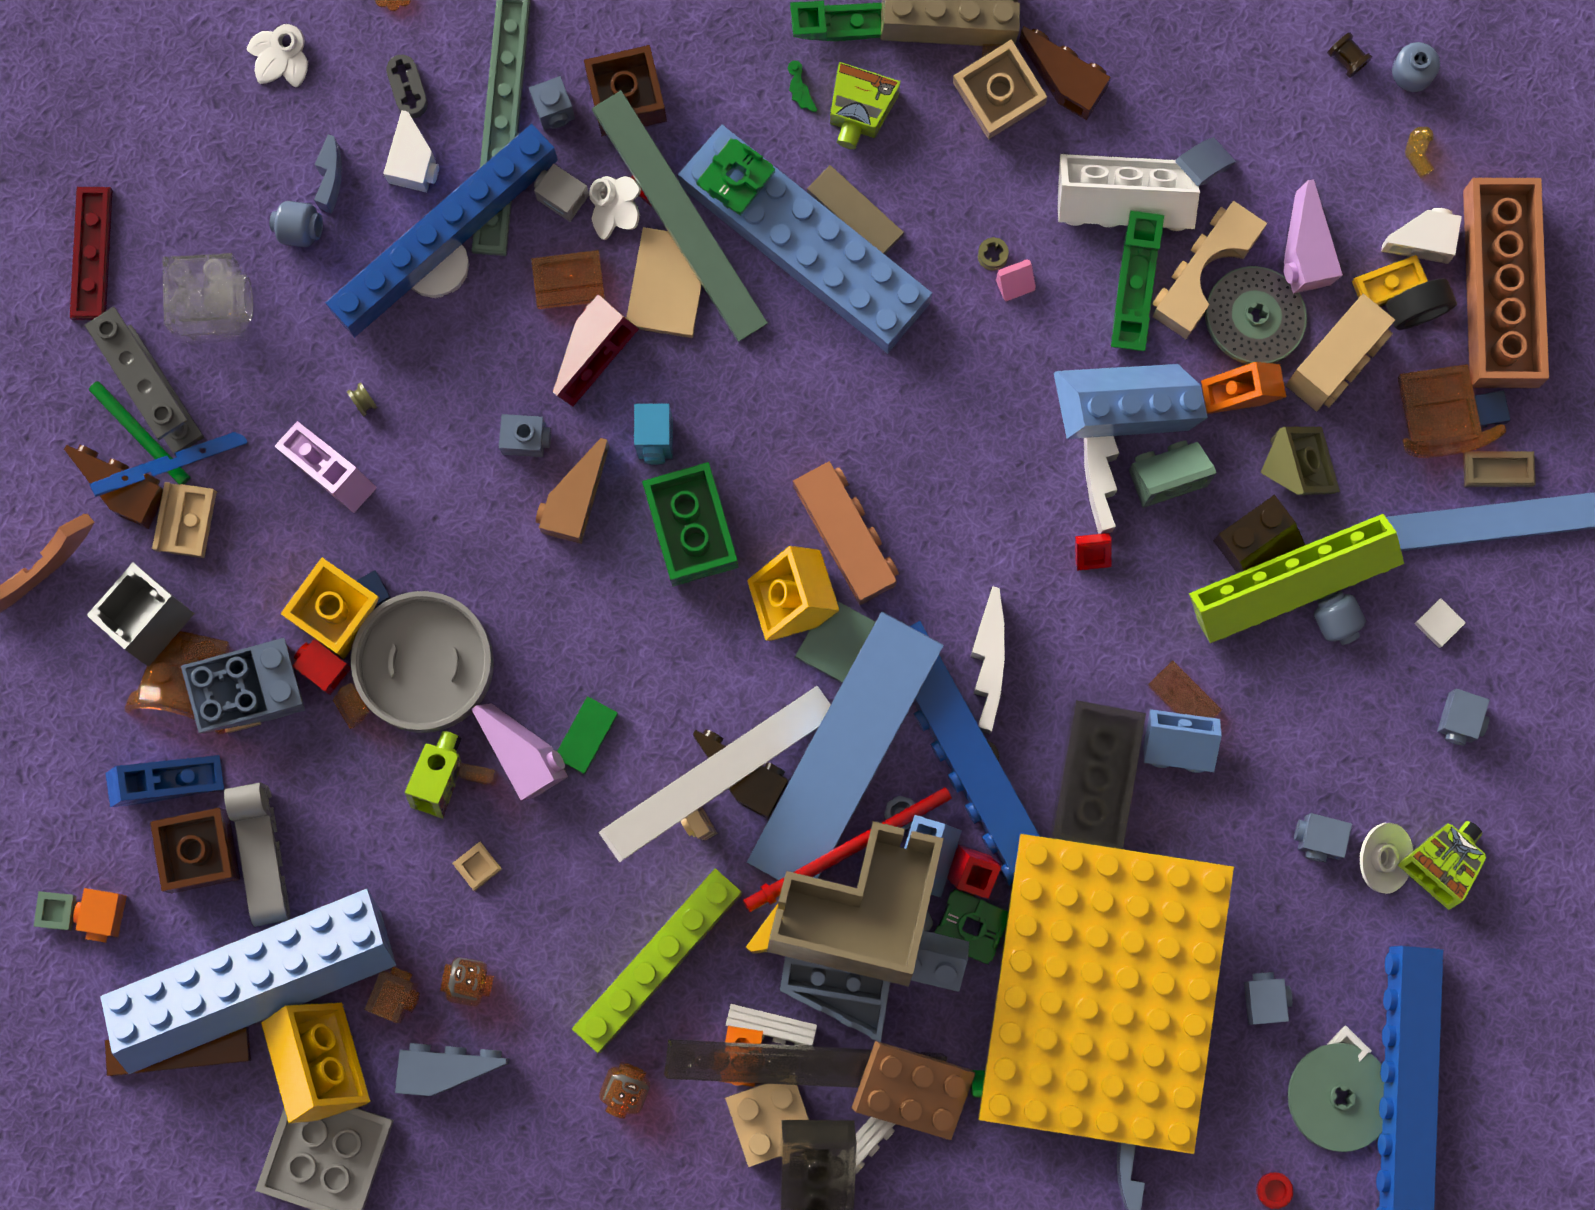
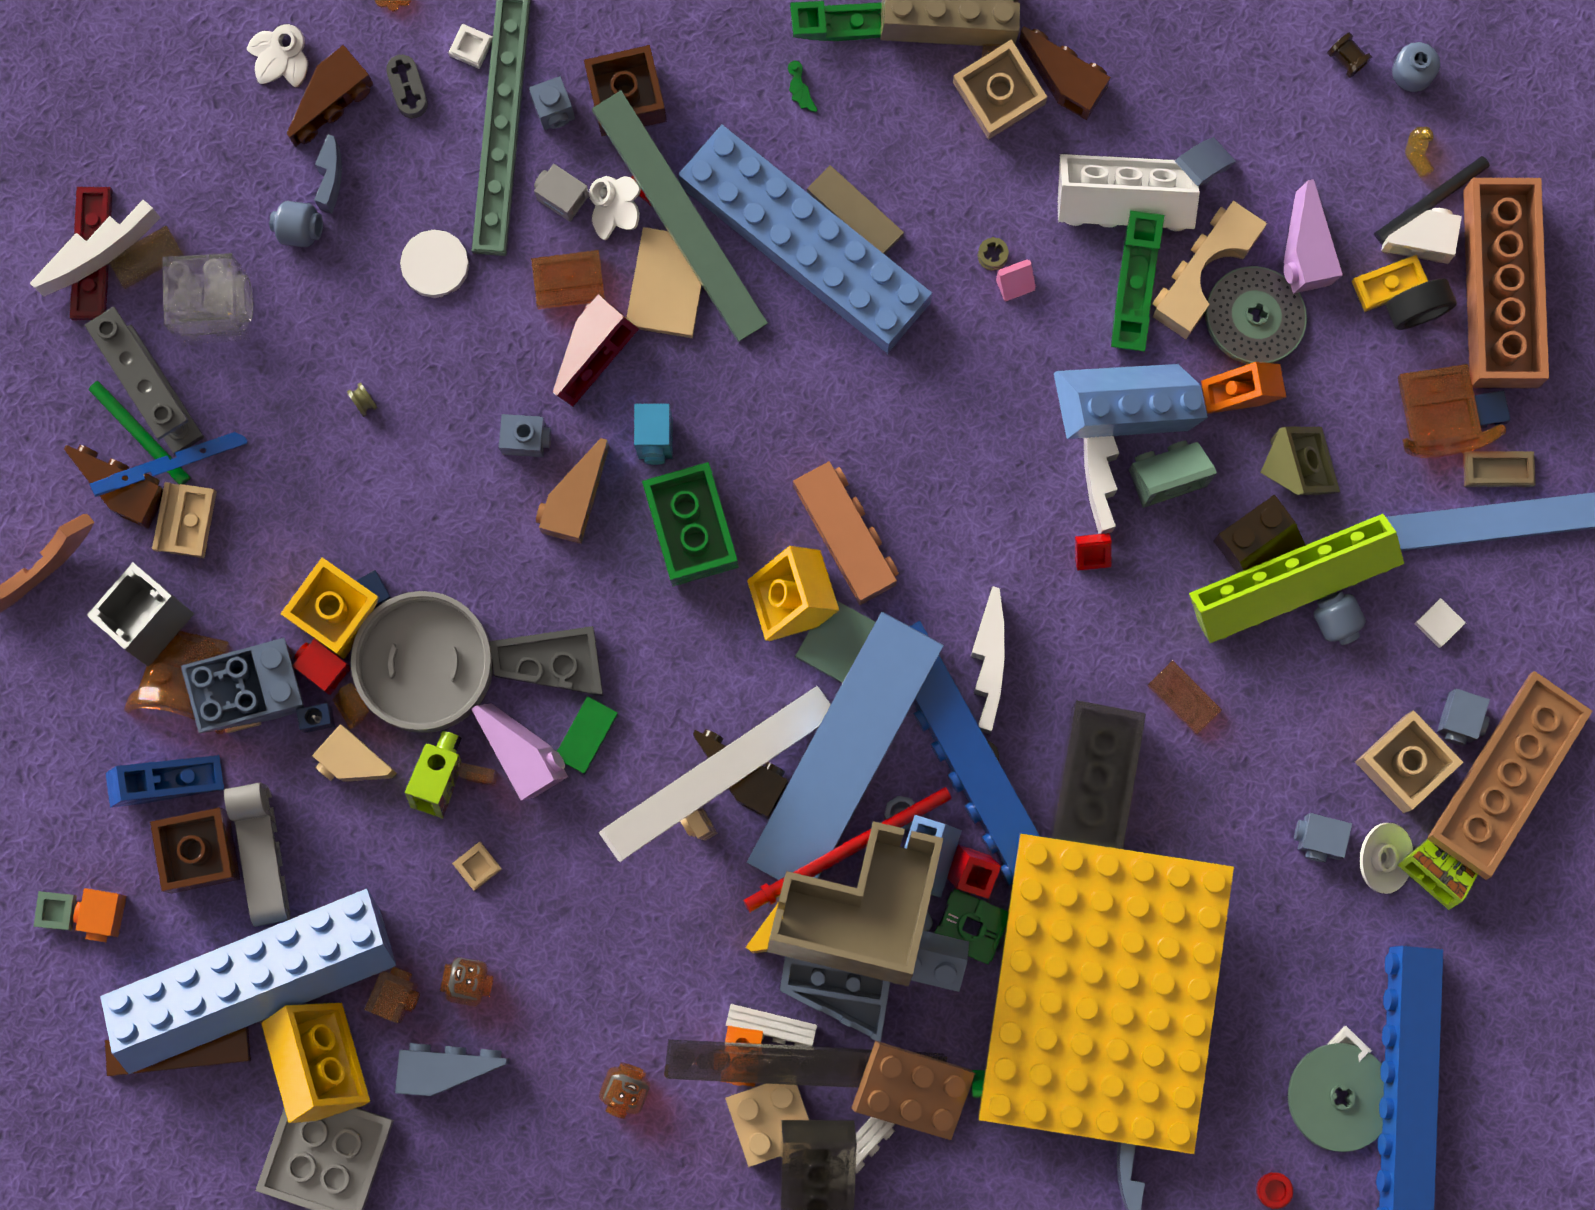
(84, 257): none -> white slope
(145, 257): none -> tile
(315, 718): none -> dark blue piece
(326, 467): lavender slope -> none
(331, 89): none -> reddish brown slope
(349, 759): none -> tan slope
(410, 158): white slope -> none
(442, 230): blue brick -> none
(470, 46): none -> white tile
(551, 659): none -> dark grey wing
(657, 961): lime brick -> none
(734, 194): green piece -> none
(861, 103): lime torso -> none
(1182, 741): medium blue brick -> none
(1267, 999): sand blue brick -> none
(1342, 354): tan brick -> none
(1409, 762): none -> tan brick
(1433, 198): none -> black bar
(1509, 775): none -> medium nougat plate

